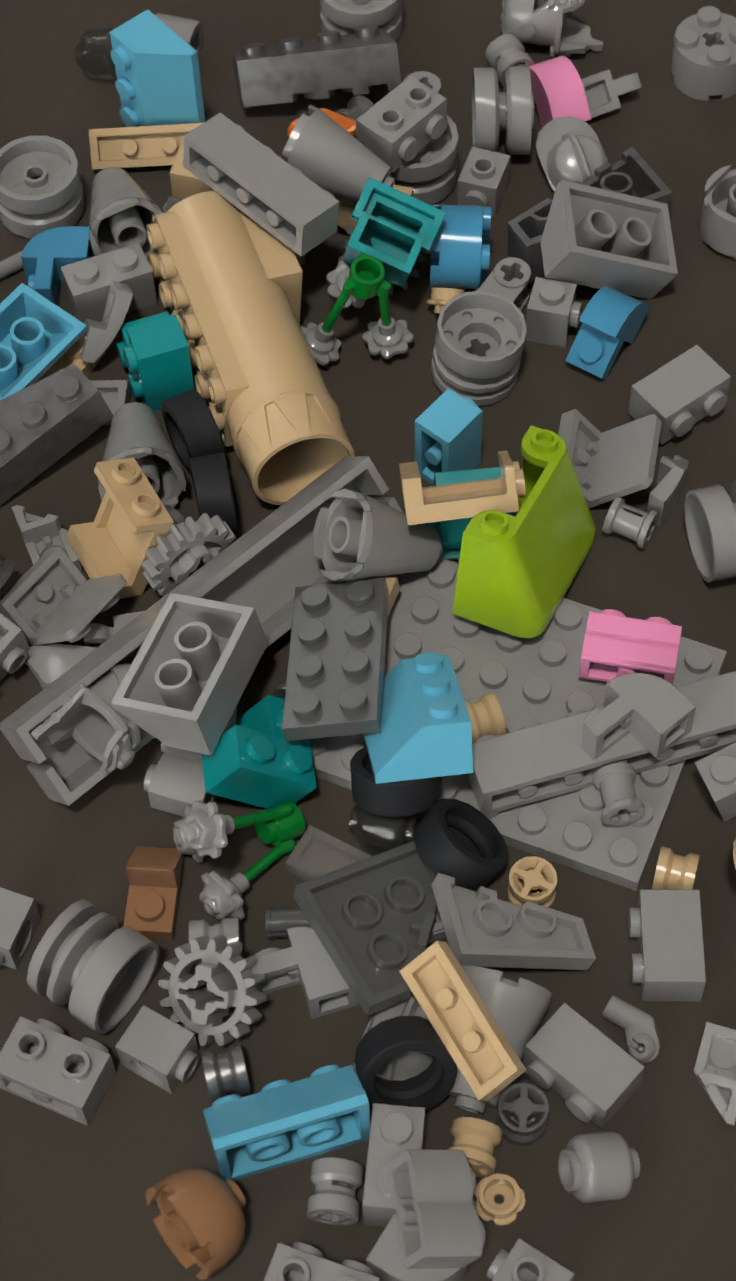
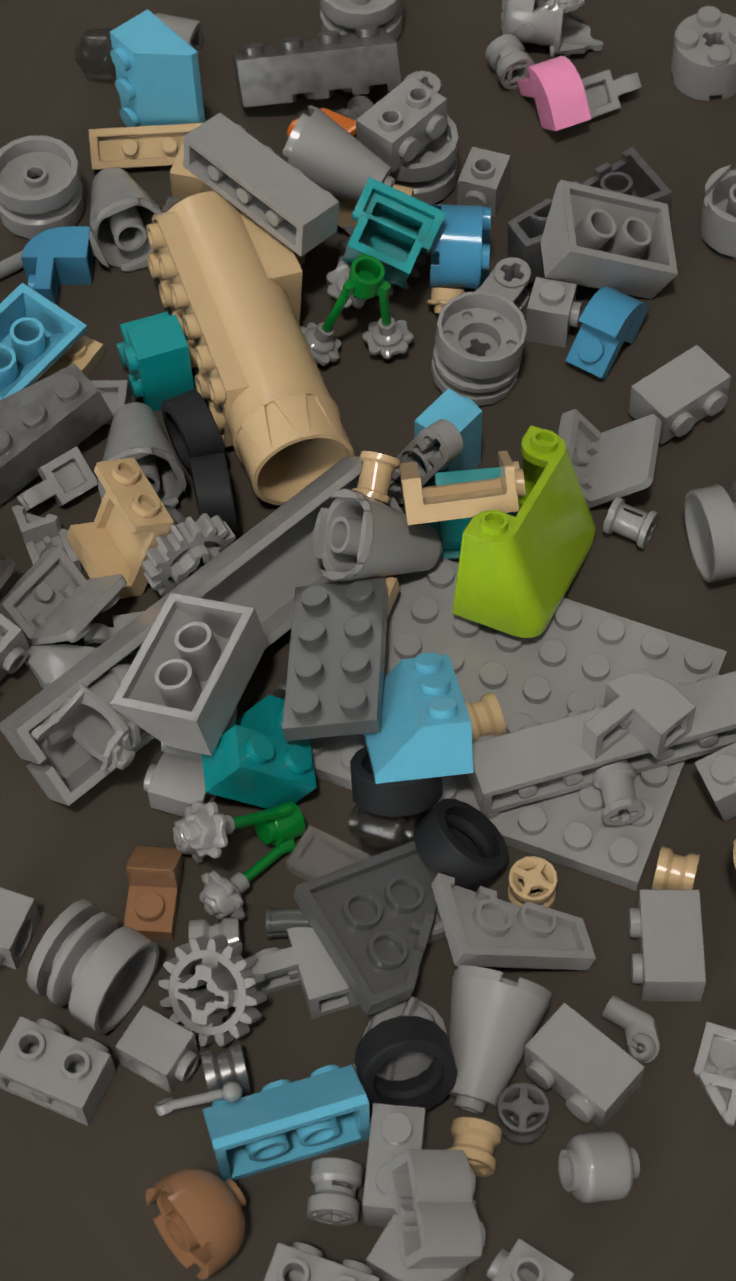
(62, 478): none -> light grey plate
(90, 280): light grey brick -> none
(102, 333): light grey slope -> none
(231, 1092): none -> light grey hinge
(376, 475): none -> tan bush
(434, 459): none -> light grey beam
(462, 1021): tan plate -> none
(503, 110): light grey wheel -> none
(503, 1186): tan plate -> none
(569, 150): light grey piece -> none
(628, 645): bright pink brick -> none
(671, 481): light grey slope -> none

